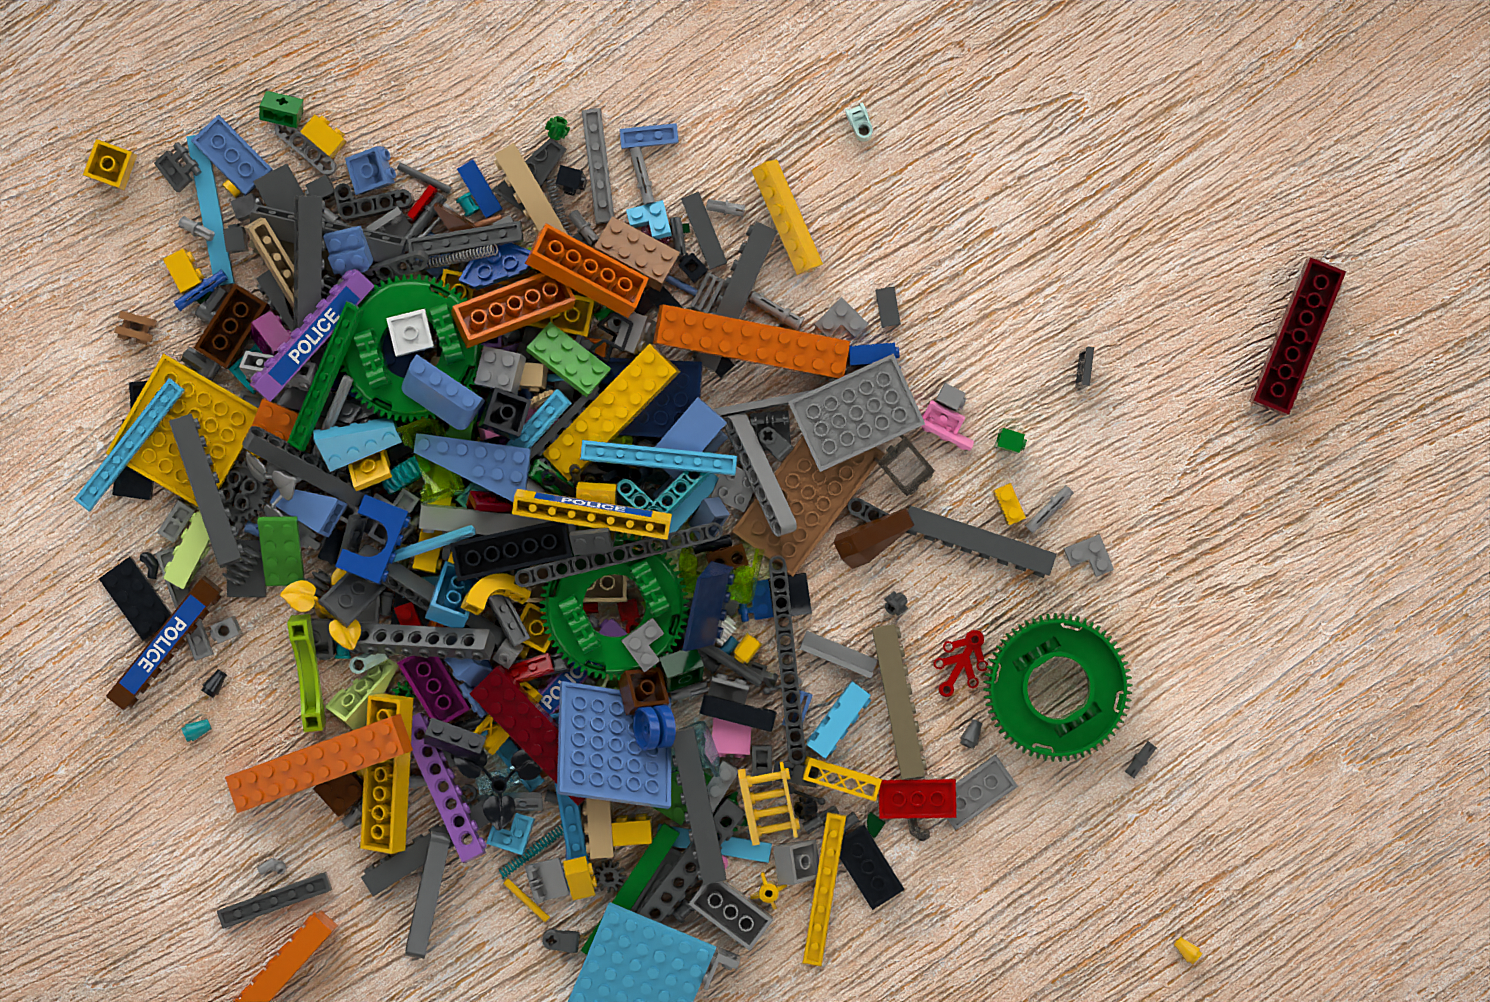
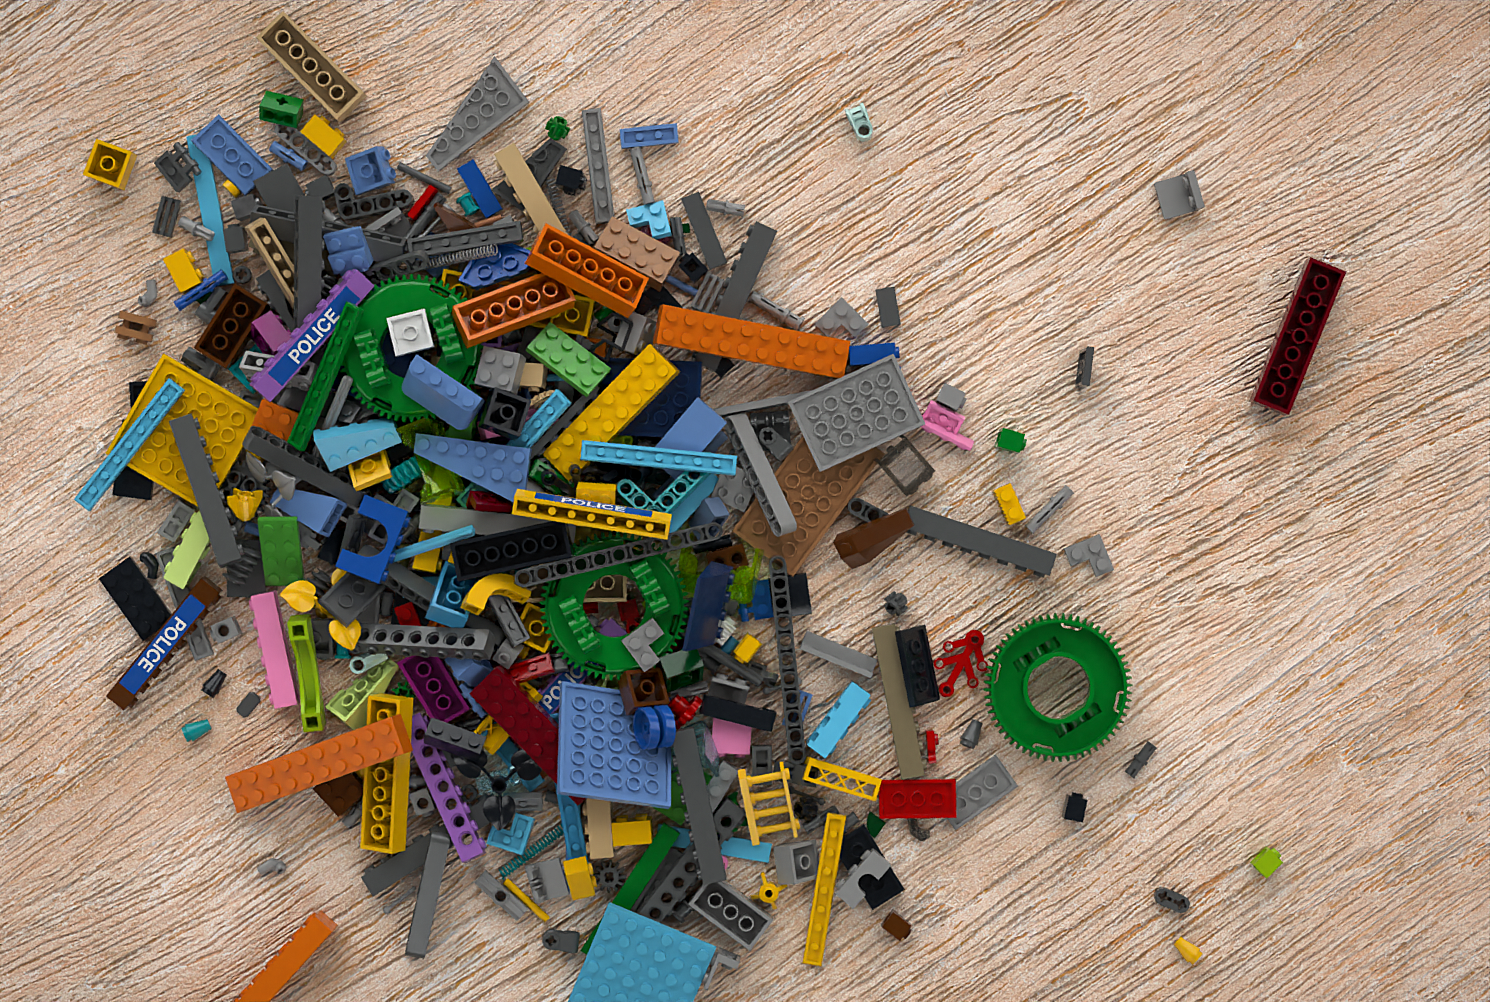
(151, 294): none -> light grey arm
(159, 215): none -> dark grey tile
(244, 503): none -> yellow brick
(245, 279): none -> dark grey bush
(248, 704): none -> dark grey piece
(274, 900): dark grey plate -> none
(275, 649): none -> bright pink brick
(277, 149): none -> medium blue pin
(311, 66): none -> tan brick
(387, 909): none -> light grey hinge
(423, 793): none -> light grey brick
(483, 110): none -> light grey wing
(511, 904): none -> light grey piece
(592, 541): dark grey bracket -> none
(684, 709): none -> red plant
(787, 216): yellow brick -> none
(871, 863): none -> light grey arch
(896, 925): none -> reddish brown brick
(917, 665): none -> black plate
(931, 741): none -> red plate
(1074, 807): none -> black brick
(1169, 903): none -> dark grey beam
(1179, 195): none -> light grey bracket
(1267, 861): none -> lime brick

